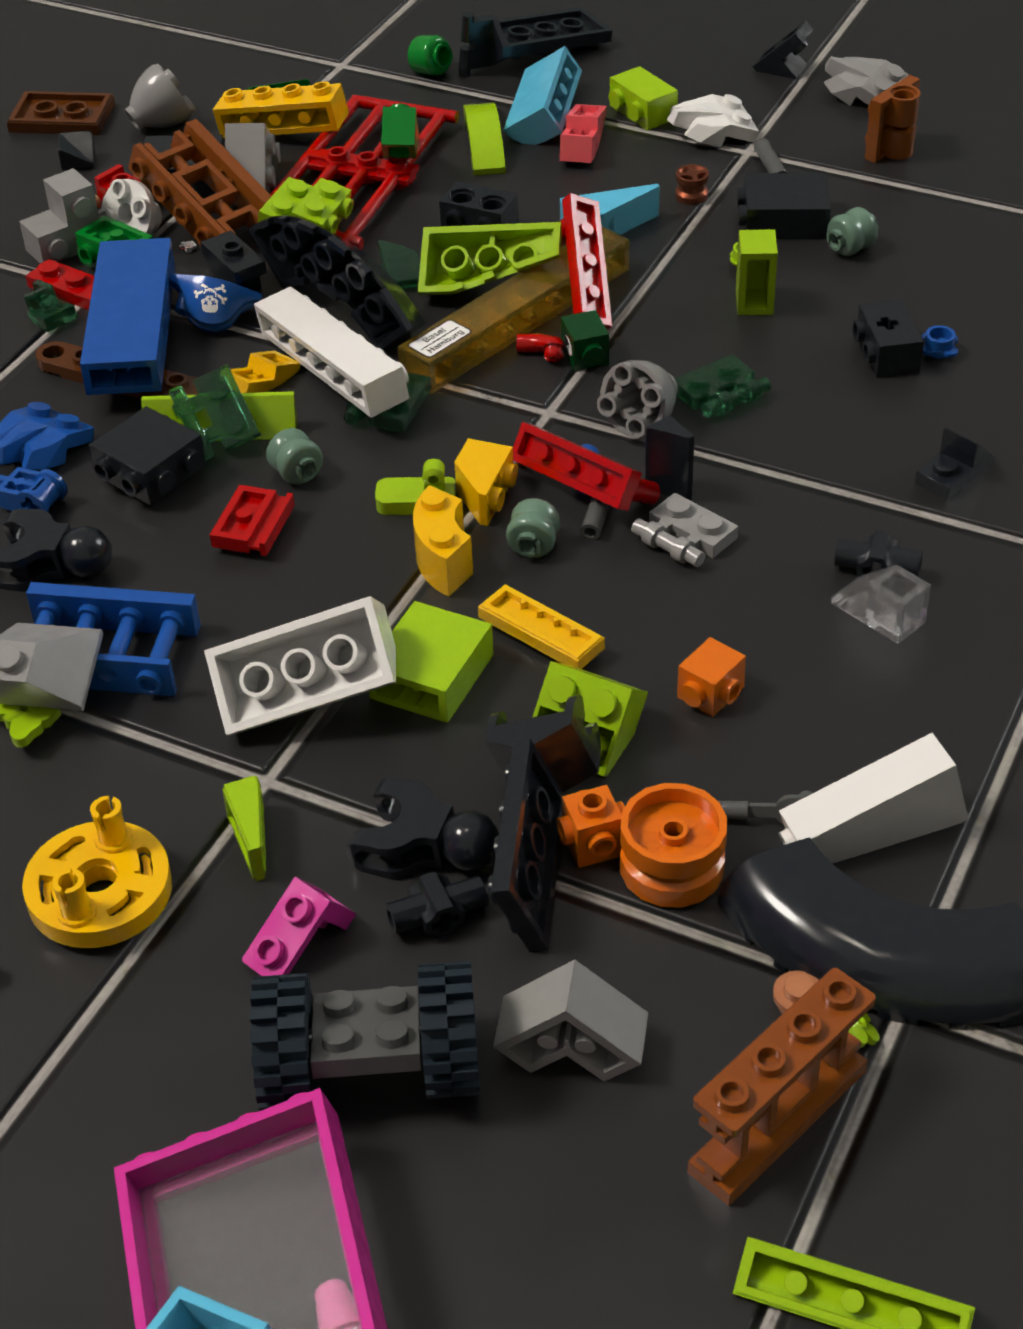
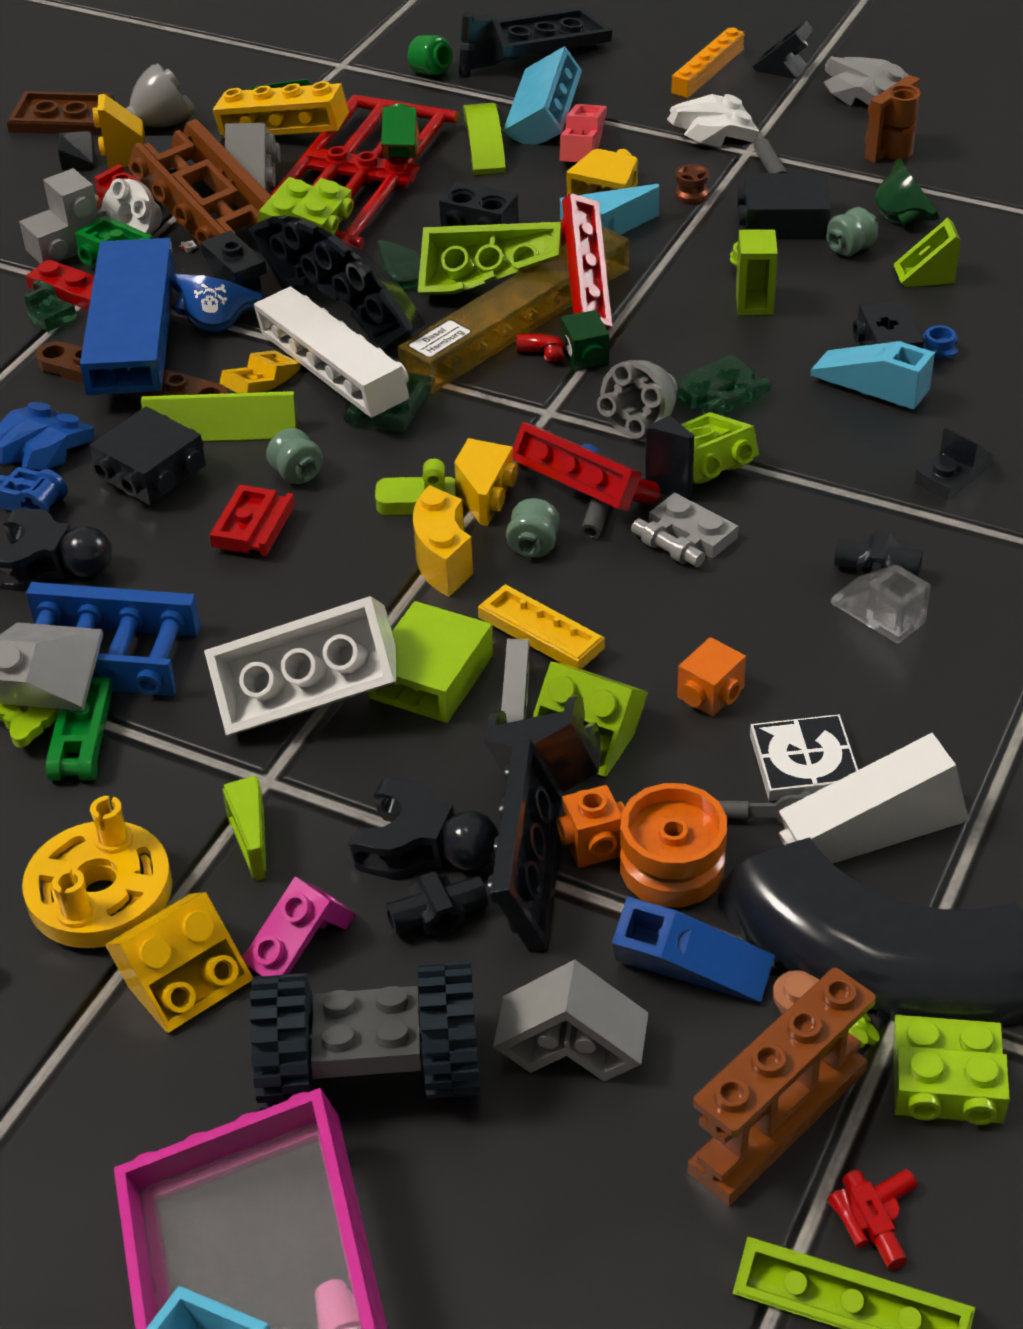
(80, 734): none -> green plate
(119, 131): none -> yellow slope
(180, 961): none -> yellow slope
(225, 407): clear green plate -> none
(516, 679): none -> light grey beam
(603, 172): none -> yellow torso
(642, 97): lime brick -> none
(690, 951): none -> blue slope
(707, 62): none -> light orange piece
(720, 445): none -> lime plate
(801, 754): none -> tile
(873, 1212): none -> red piece
(882, 370): none -> medium azure slope
(902, 198): none -> dark green hat
(931, 259): none -> lime slope
(949, 1070): none -> lime plate

